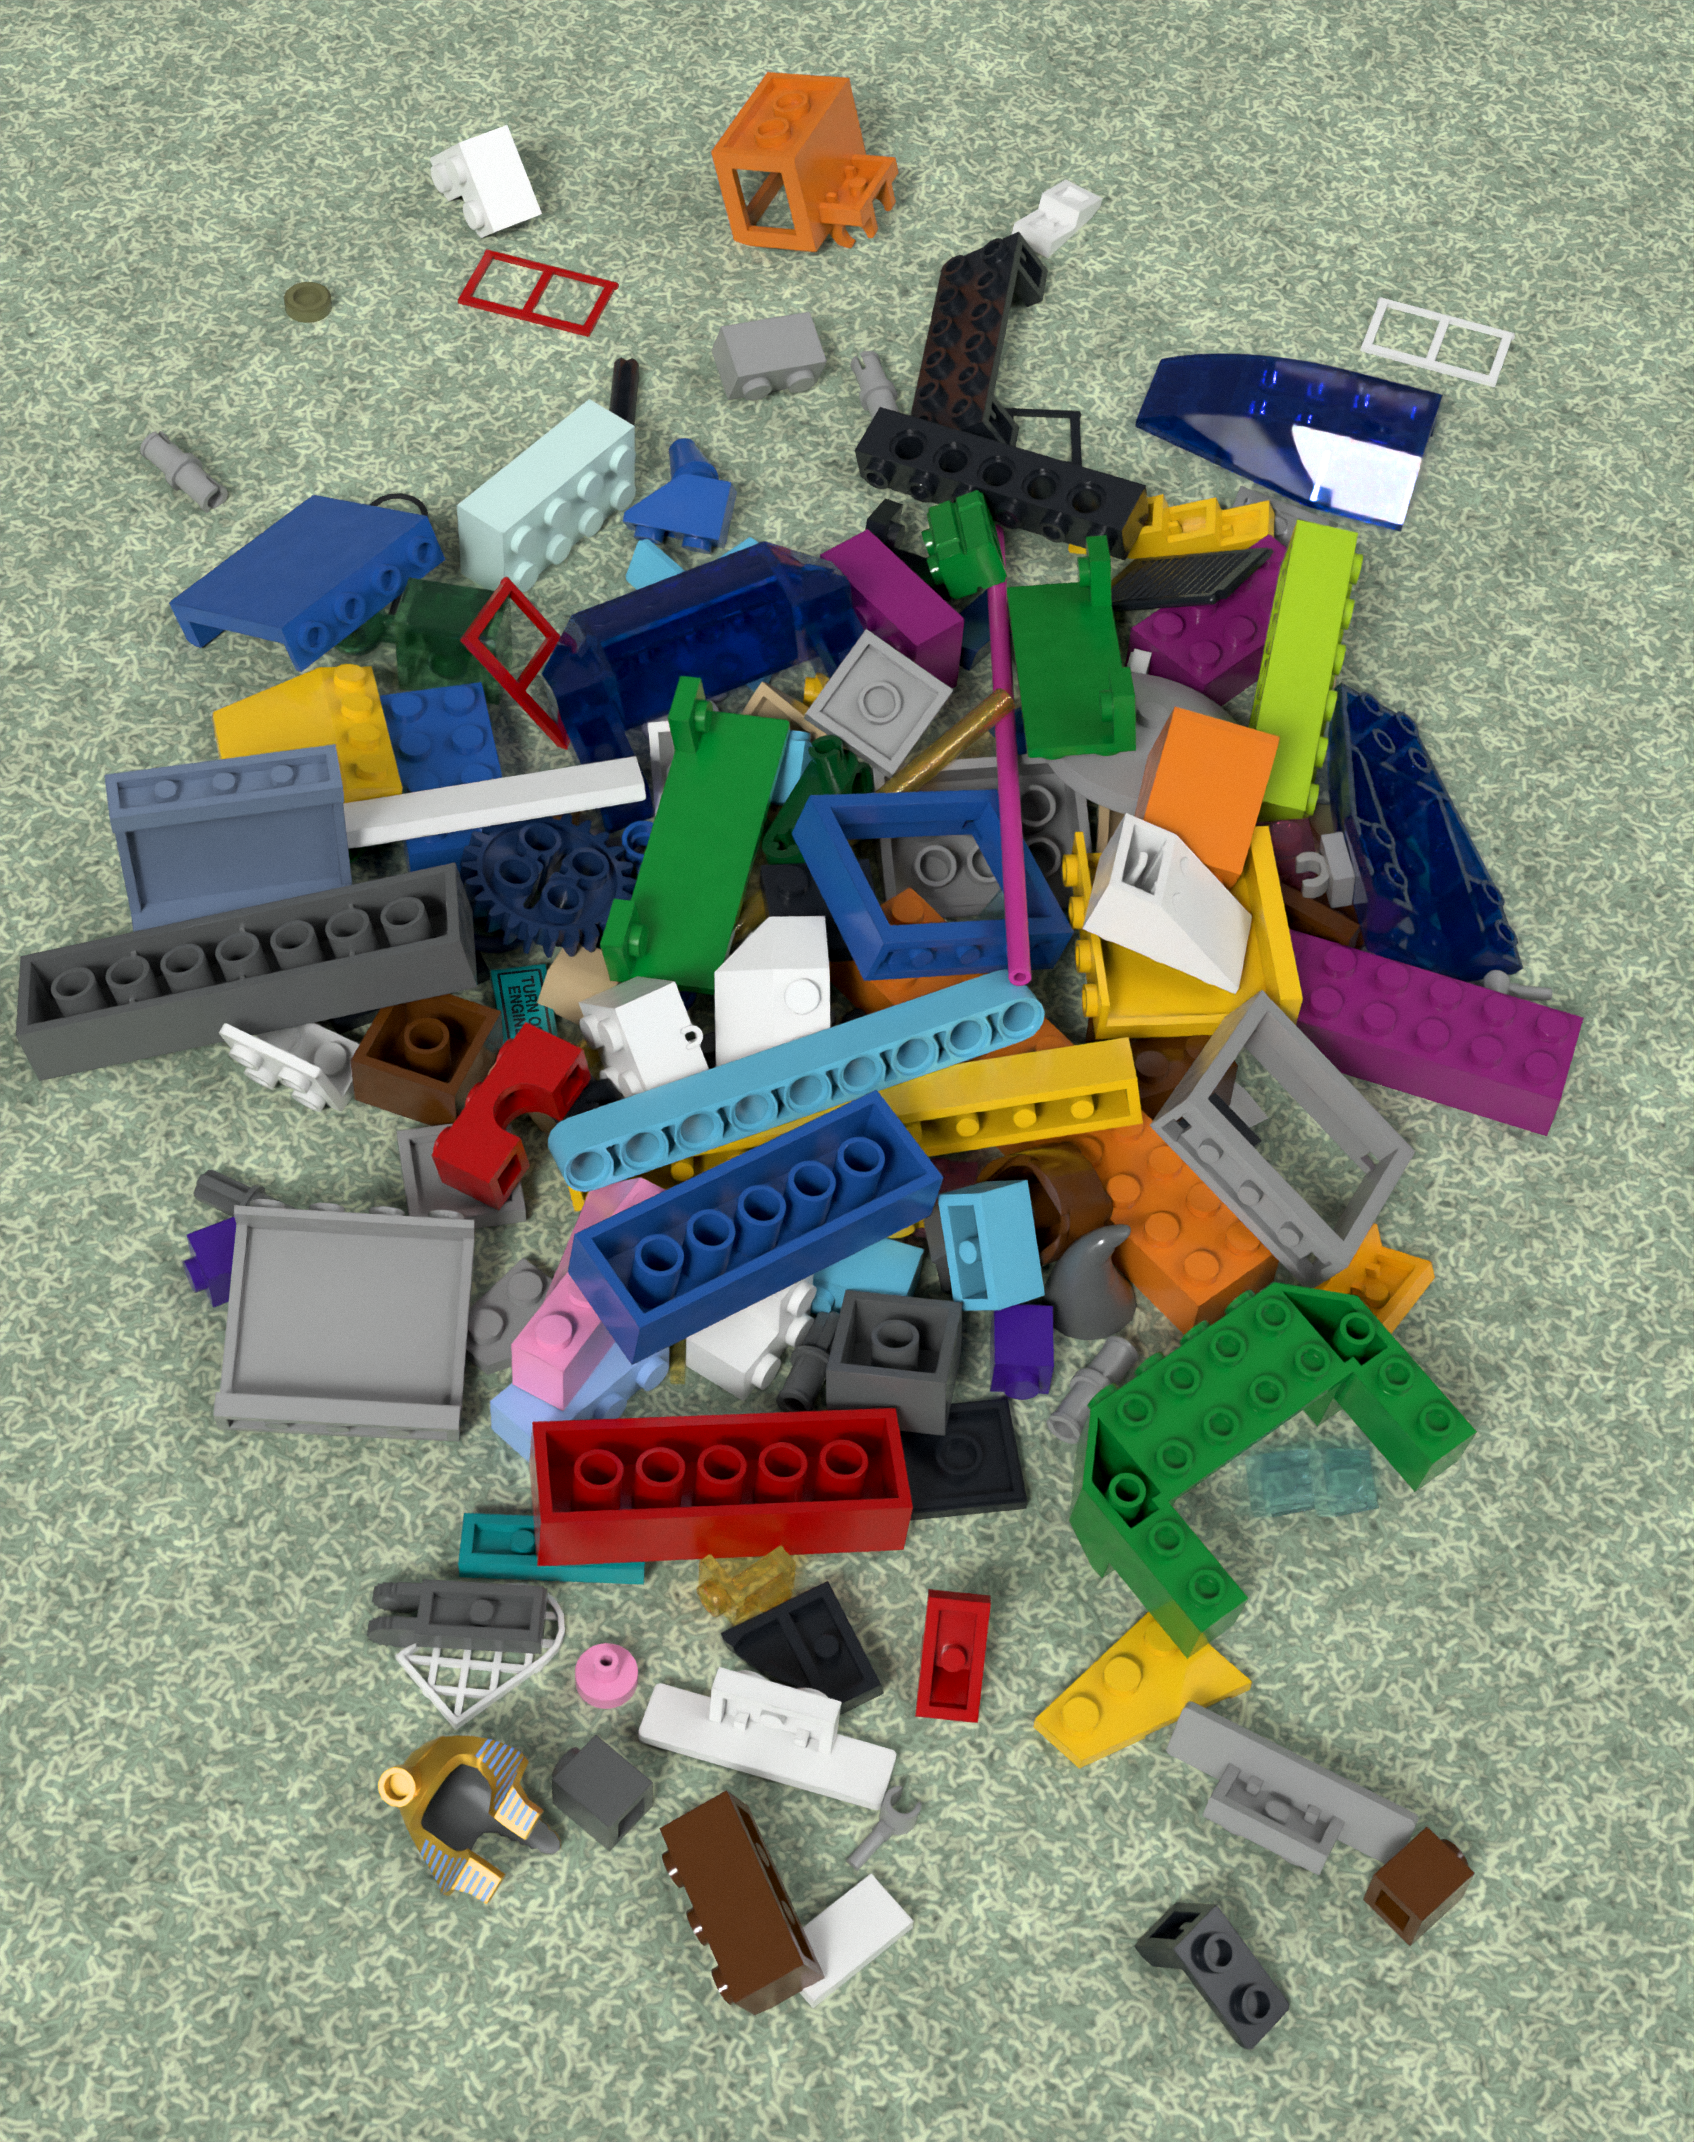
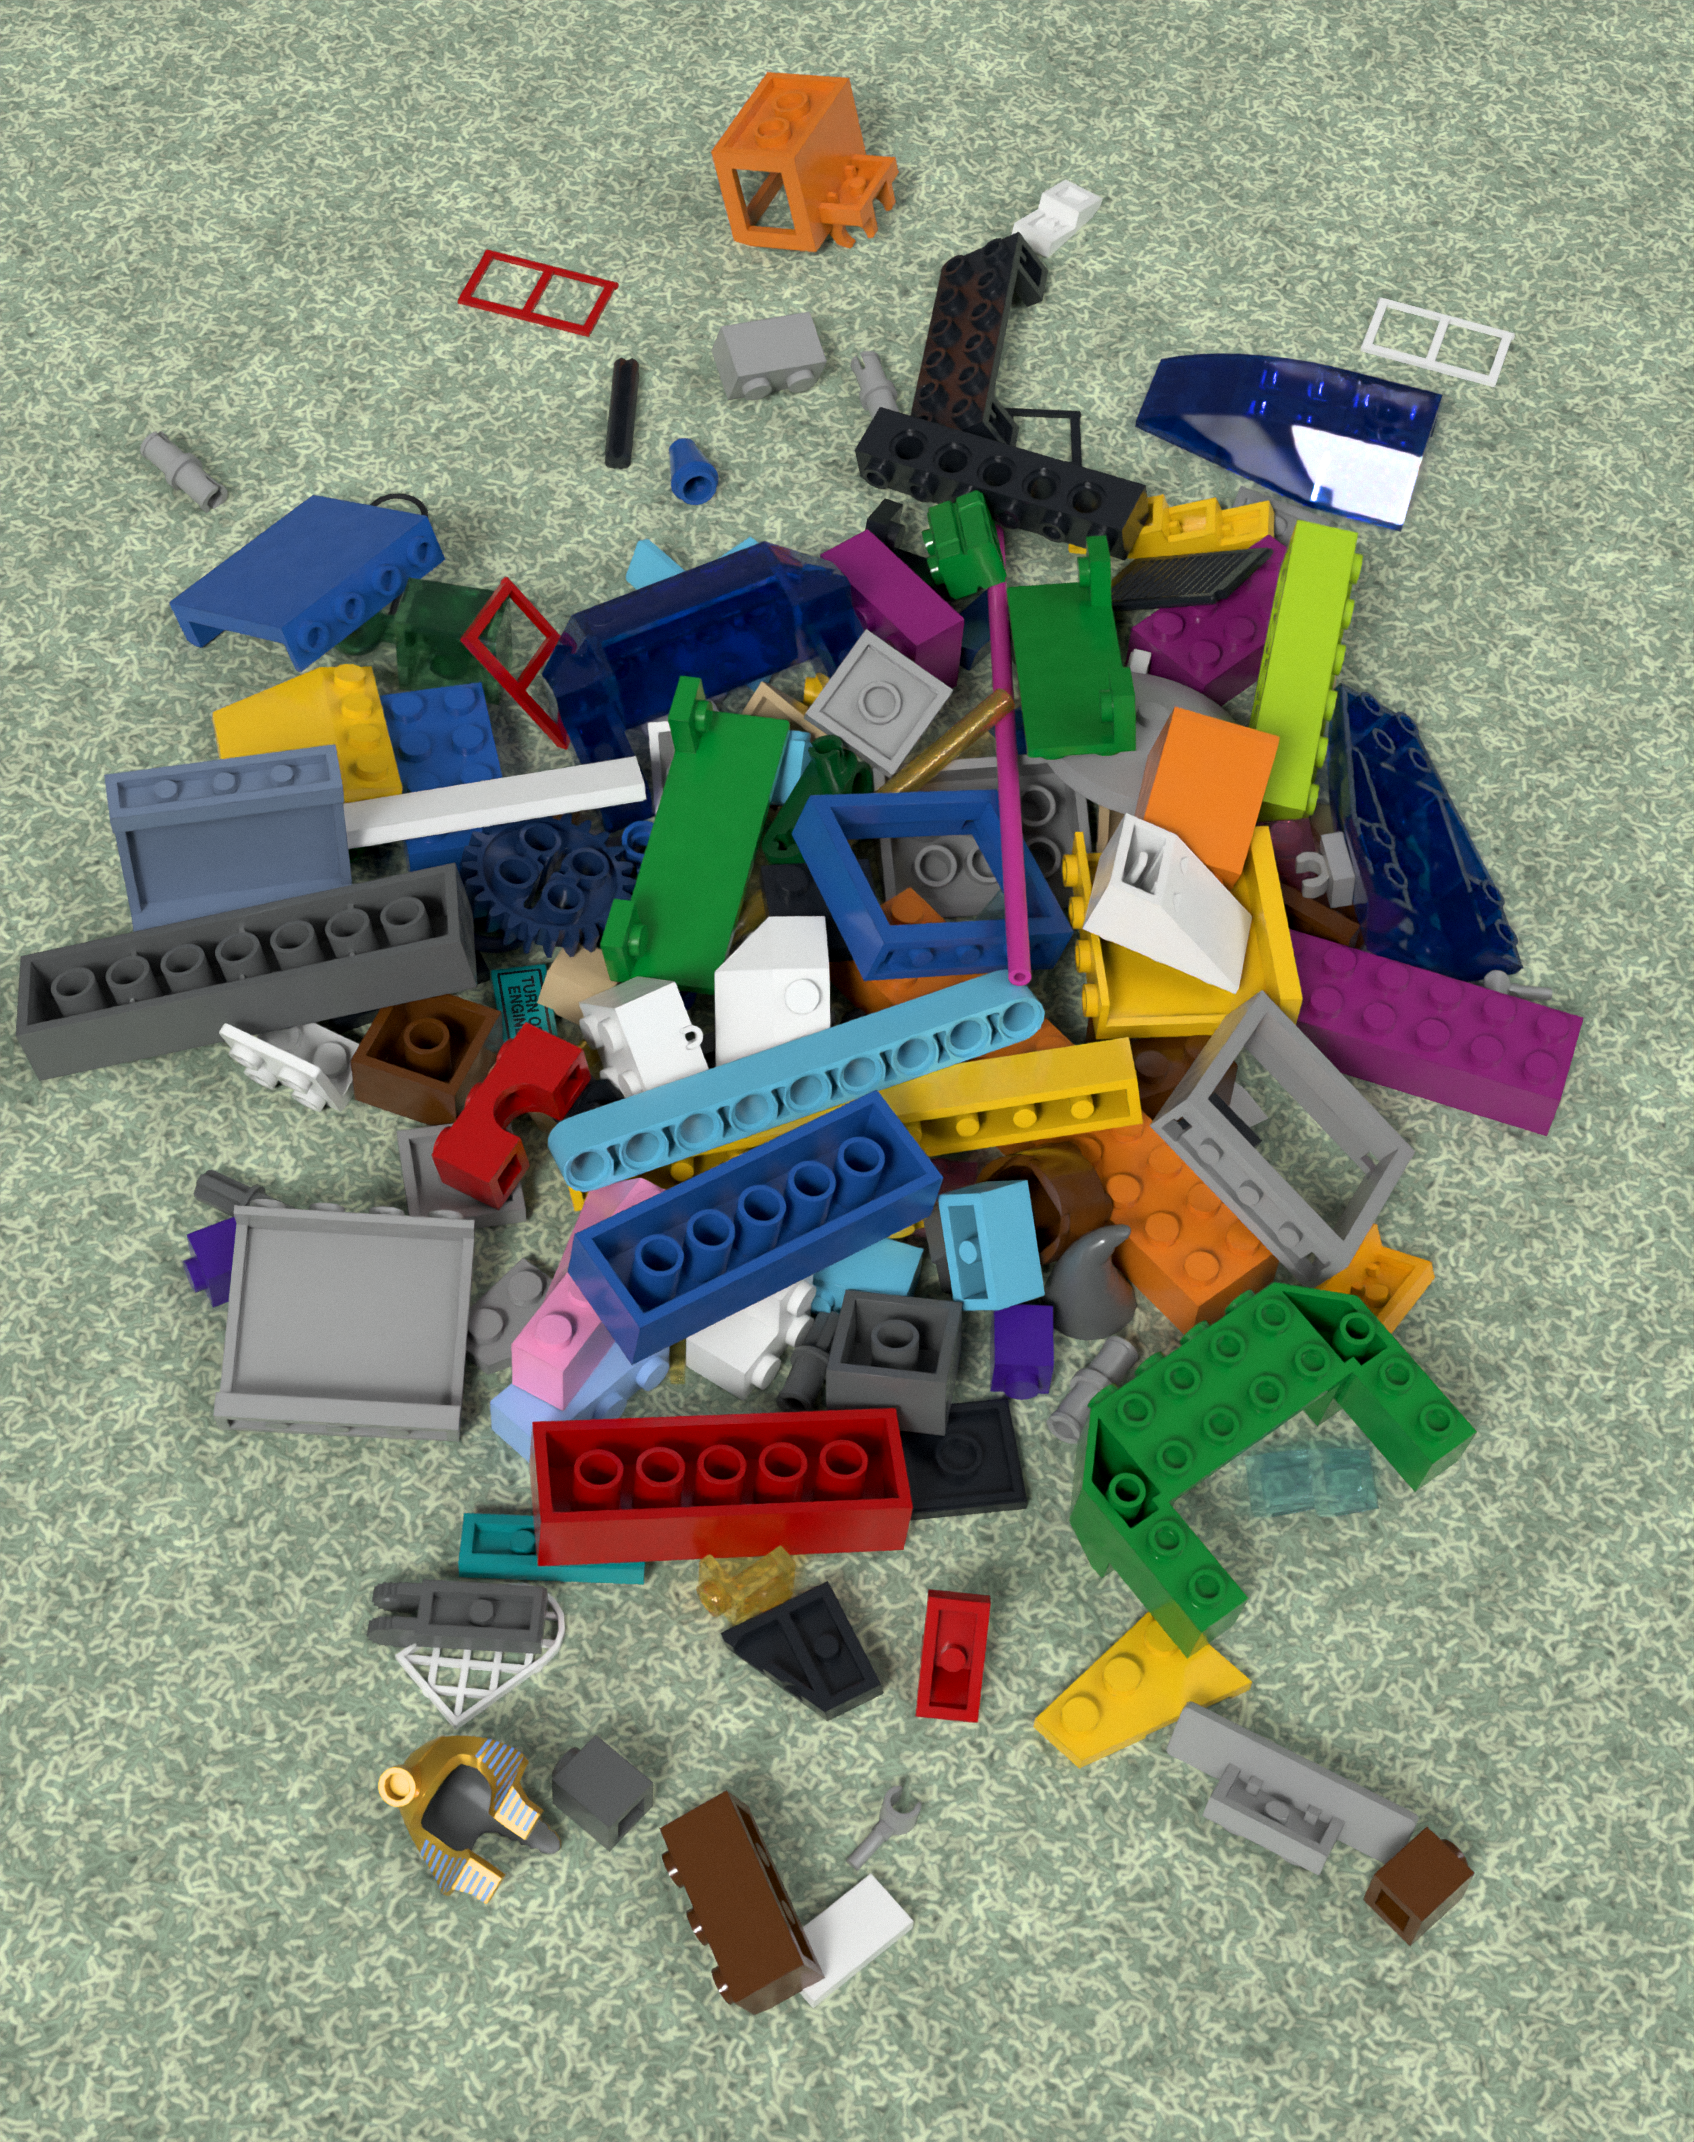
(307, 302): olive tile -> none
(489, 179): white brick -> none
(548, 499): light aqua brick -> none
(606, 1676): bright pink tile -> none
(685, 509): blue slope -> none
(769, 1734): white bracket -> none
(1219, 1966): black bracket -> none

